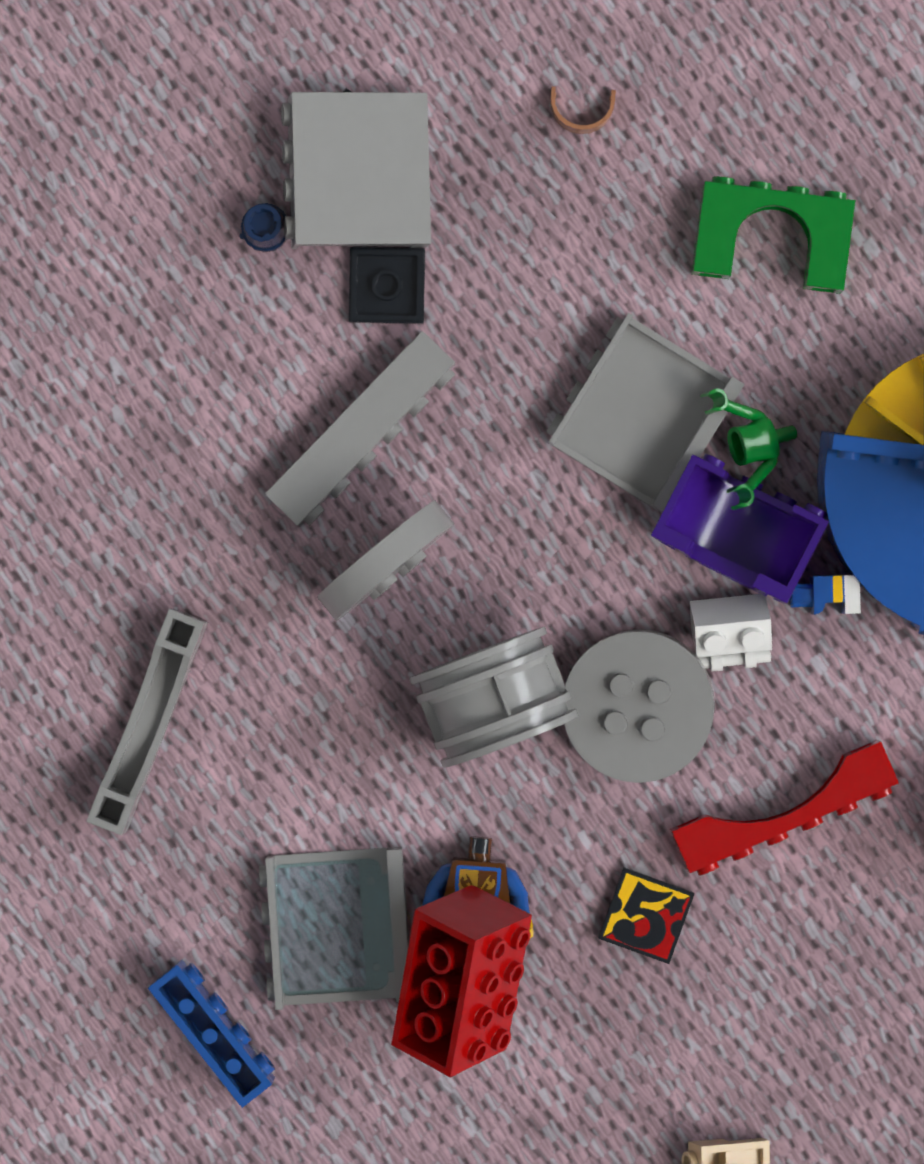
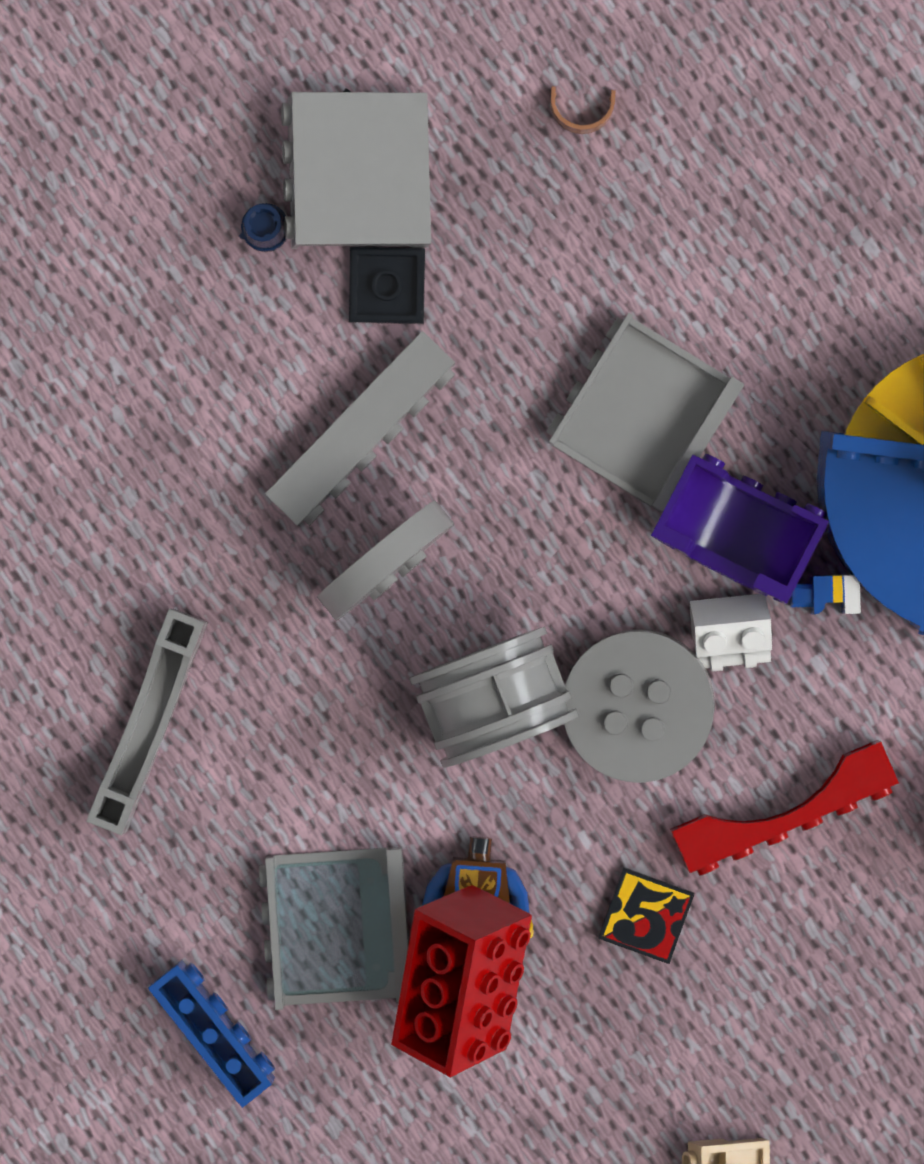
(750, 442): green piece -> none
(824, 219): green arch -> none

